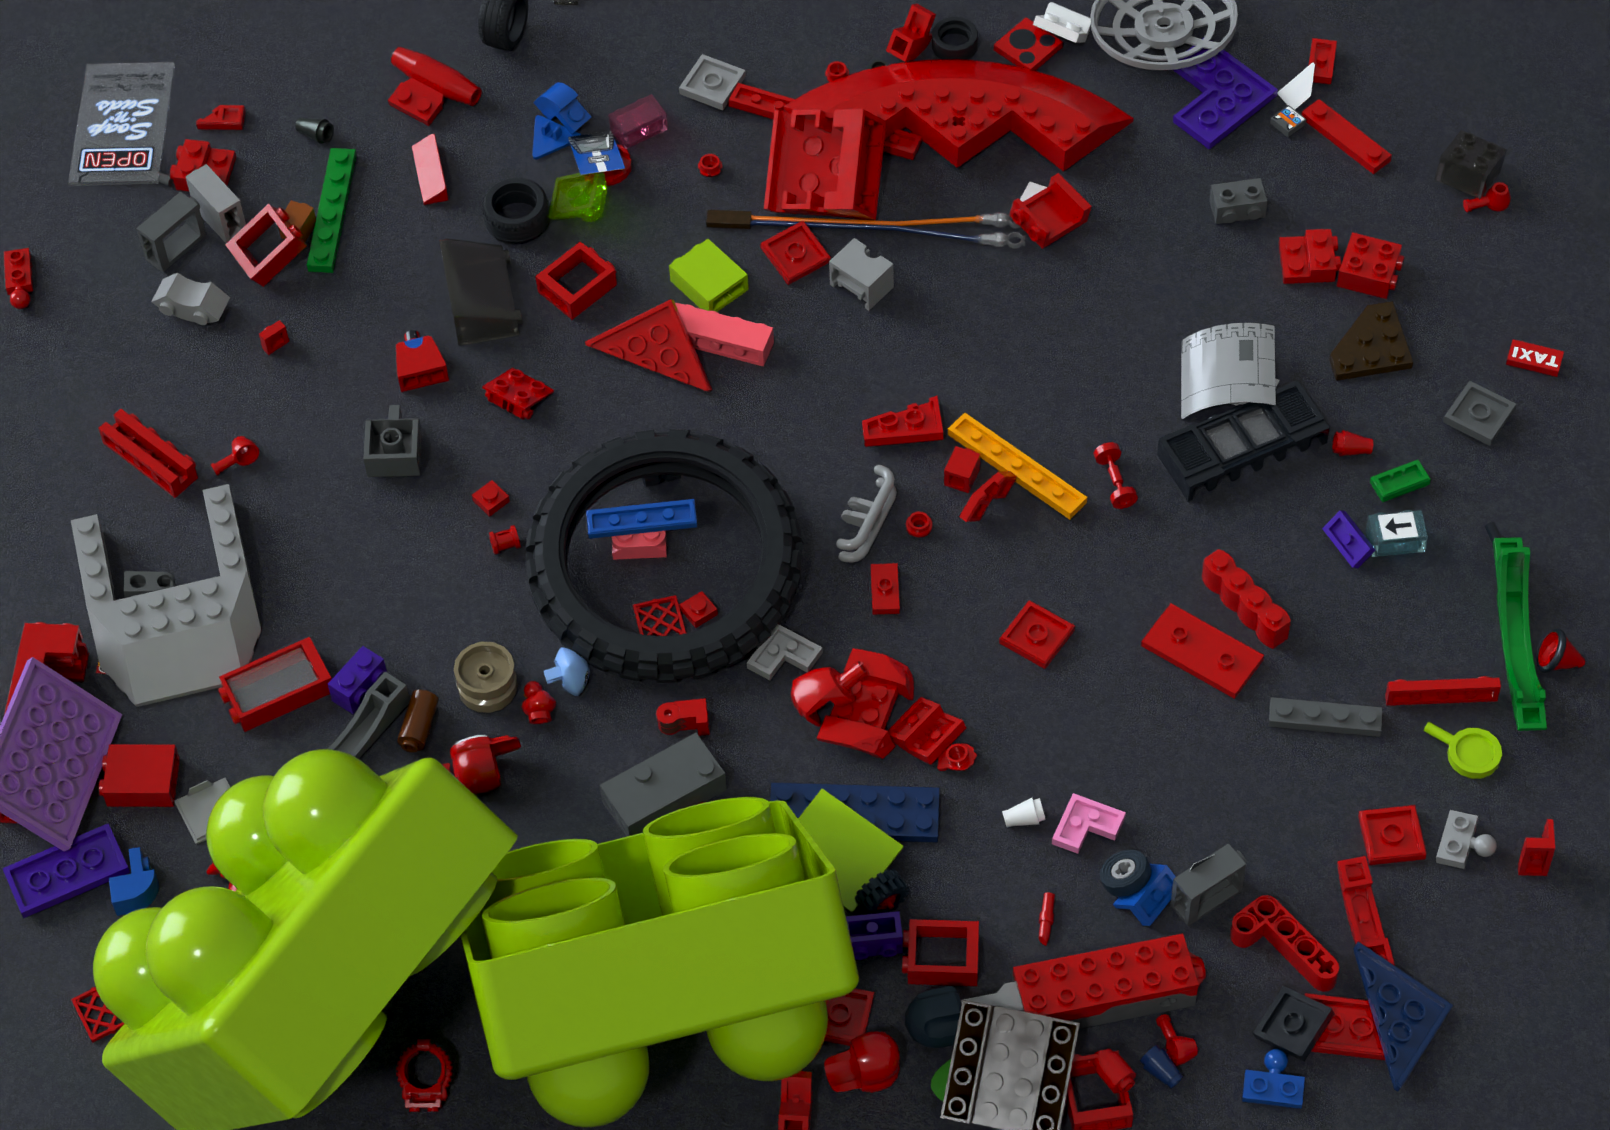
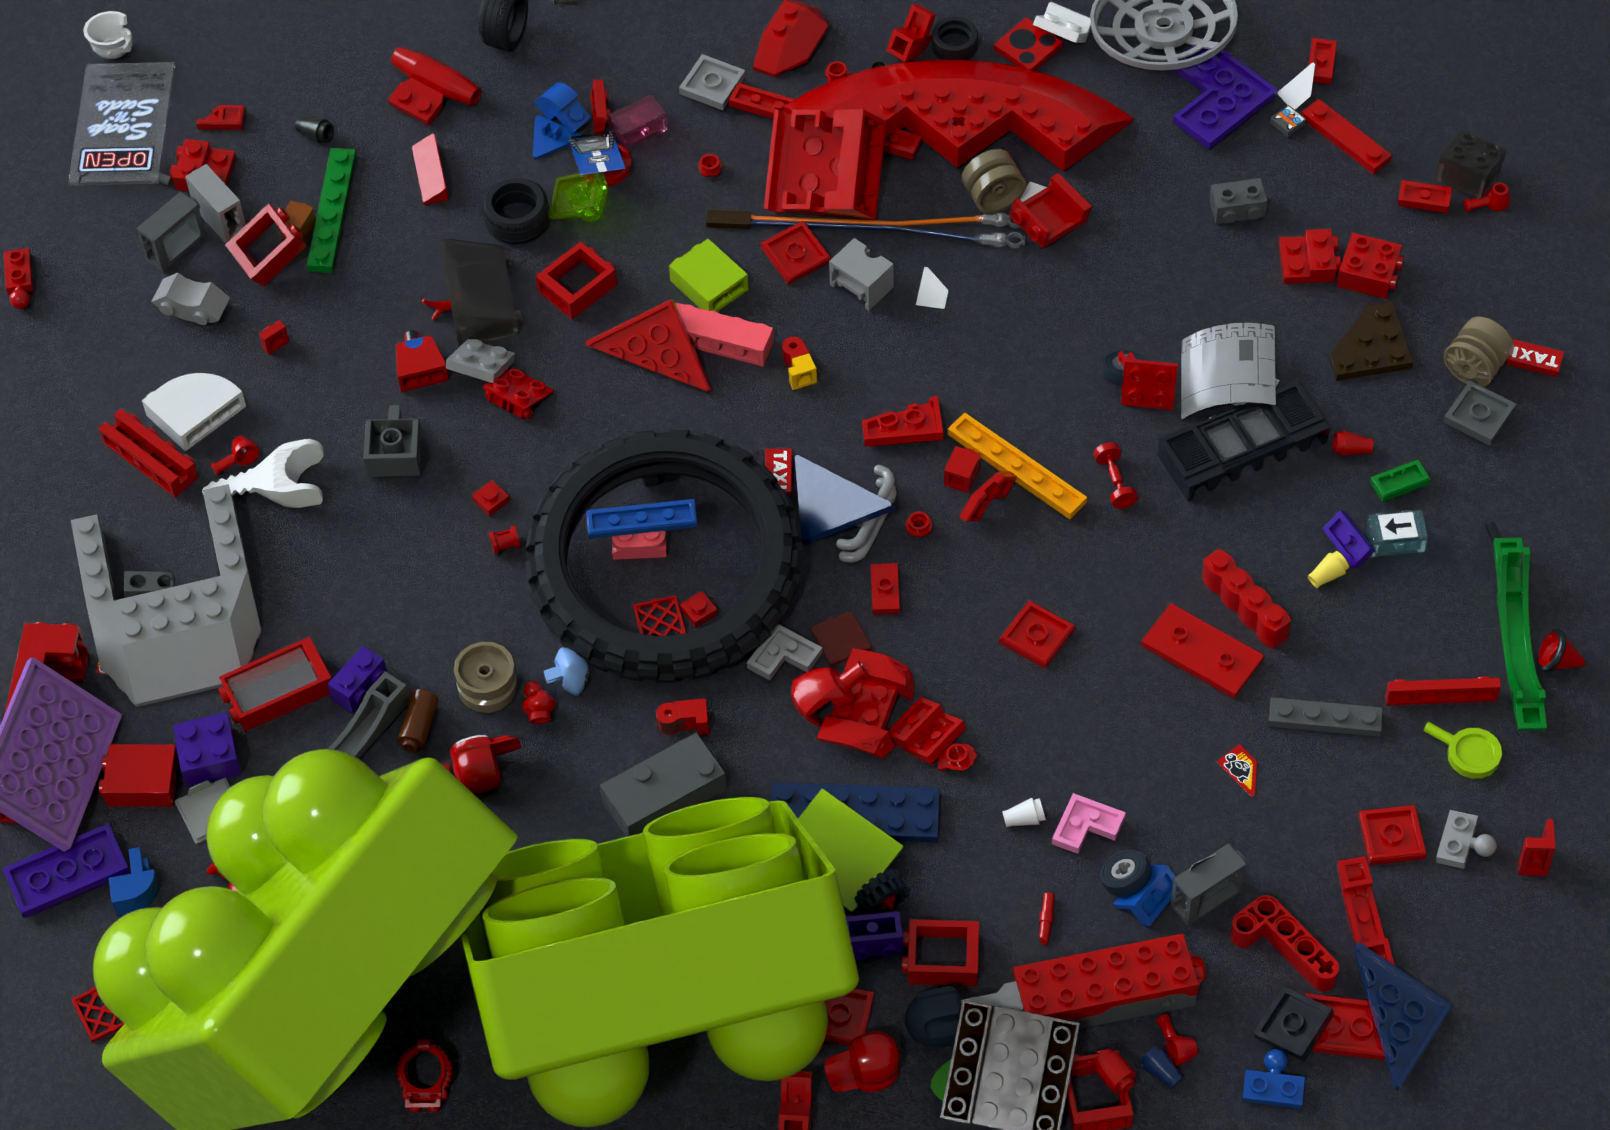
(108, 35): none -> white helmet
(193, 406): none -> white brick
(206, 749): none -> dark purple brick
(278, 475): none -> white animal
(440, 306): none -> red bar
(480, 360): none -> light grey plate
(599, 100): none -> red plate
(780, 464): none -> red tile
(790, 38): none -> red wedge
(797, 357): none -> yellow leg
(831, 502): none -> tile
(839, 637): none -> clear red piece
(931, 291): none -> white sticker
(993, 181): none -> dark tan wheel
(1141, 381): none -> red plate
(1241, 768): none -> sticker
(1330, 568): none -> light yellow cone
(1424, 196): none -> red plate
(1478, 351): none -> dark tan wheel

